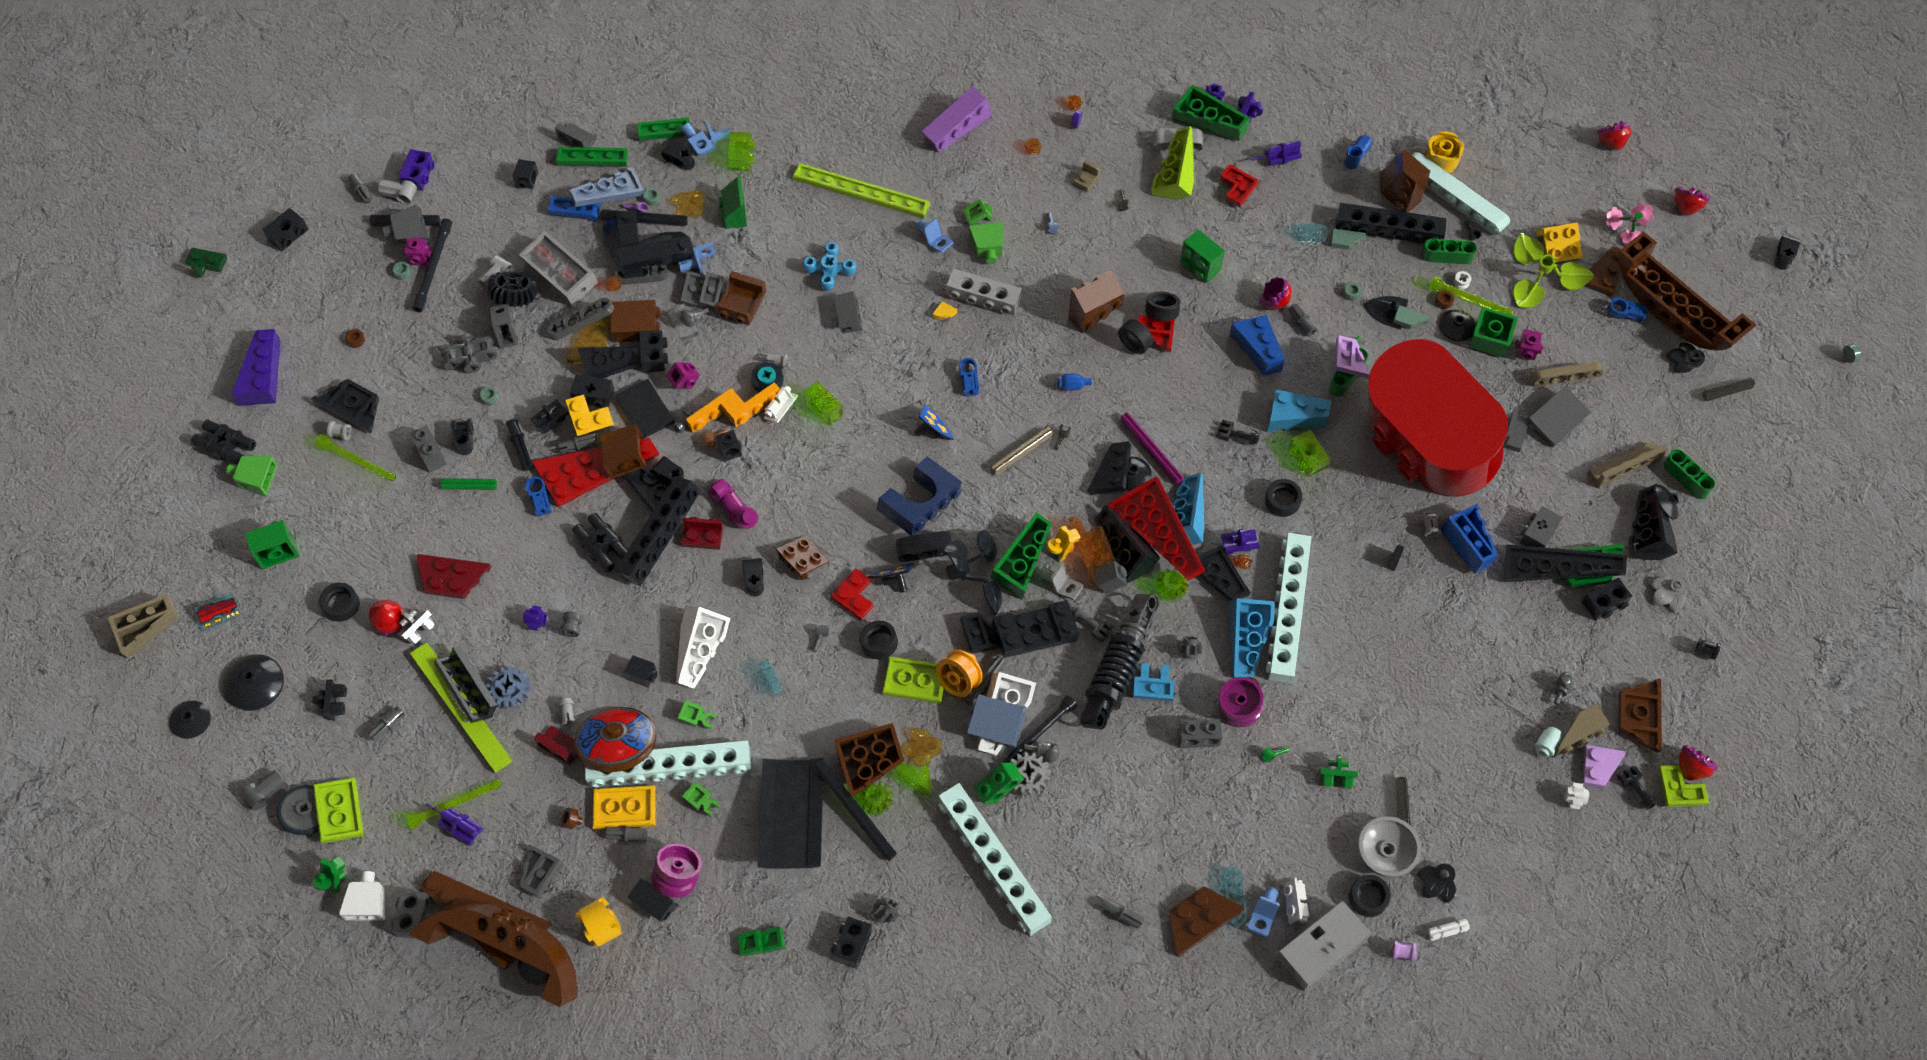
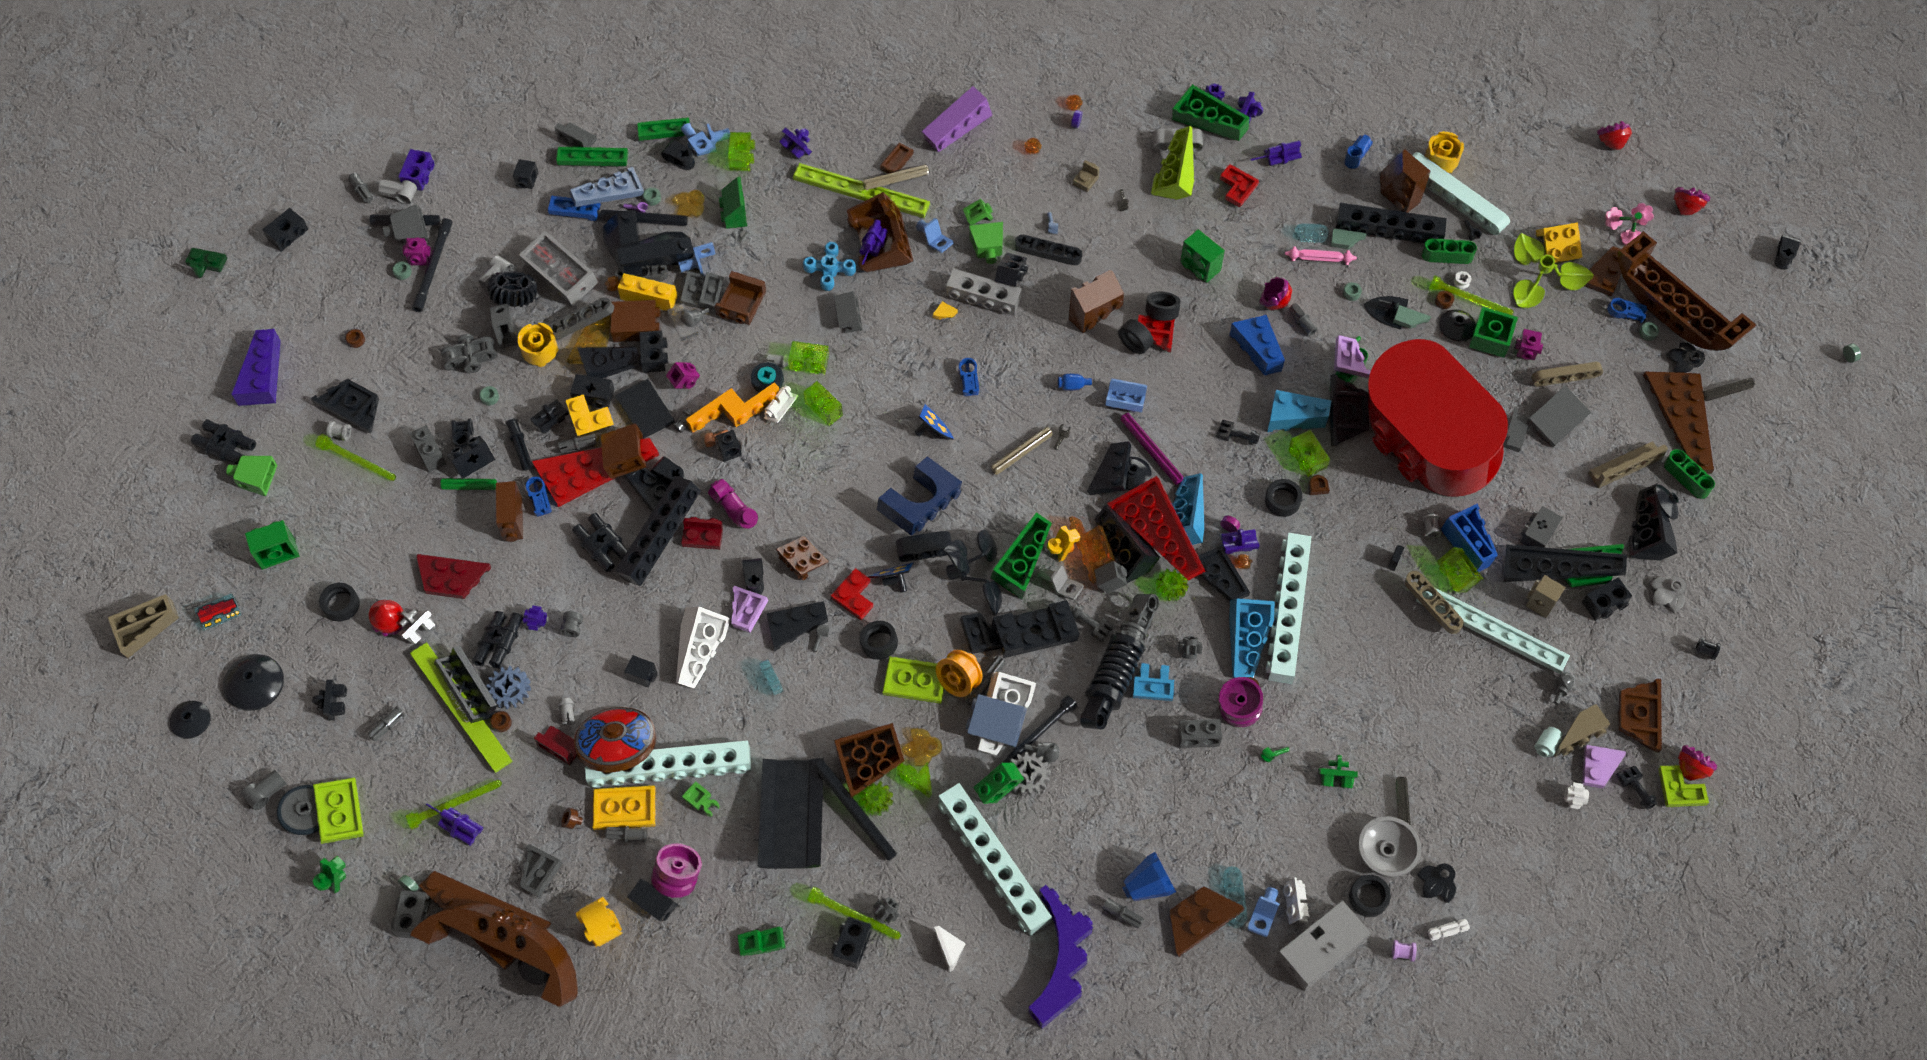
(364, 900): white torso -> none
(408, 884): none -> sand green tile
(479, 457): none -> black brick
(497, 639): none -> black pin
(500, 721): none -> reddish brown tile
(509, 511): none -> reddish brown brick
(537, 344): none -> yellow brick
(638, 288): none -> yellow brick
(692, 714): bright green plate -> none
(746, 608): none -> lavender wing
(793, 622): none -> black wing
(800, 147): none -> dark purple hips
(801, 351): none -> clear neon green brick
(816, 896): none -> clear neon green piece
(873, 240): none -> dark purple piece
(895, 177): none -> dark tan axle
(896, 247): none -> reddish brown windscreen
(897, 158): none -> reddish brown tile
(950, 947): none -> white slope
(1011, 269): none -> black brick
(1049, 246): none -> black beam
(1061, 989): none -> dark purple arch
(1126, 395): none -> medium blue bracket
(1148, 880): none -> blue cone
(1230, 524): none -> magenta tile
(1318, 485): none -> reddish brown tile
(1321, 255): none -> bright pink wheel
(1348, 410): none -> black wing
(1436, 600): none -> dark tan beam
(1468, 574): none -> clear neon green brick
(1504, 634): none -> light aqua plate
(1544, 596): none -> dark tan brick
(1648, 331): none -> sand green tile
(1684, 409): none -> reddish brown wing

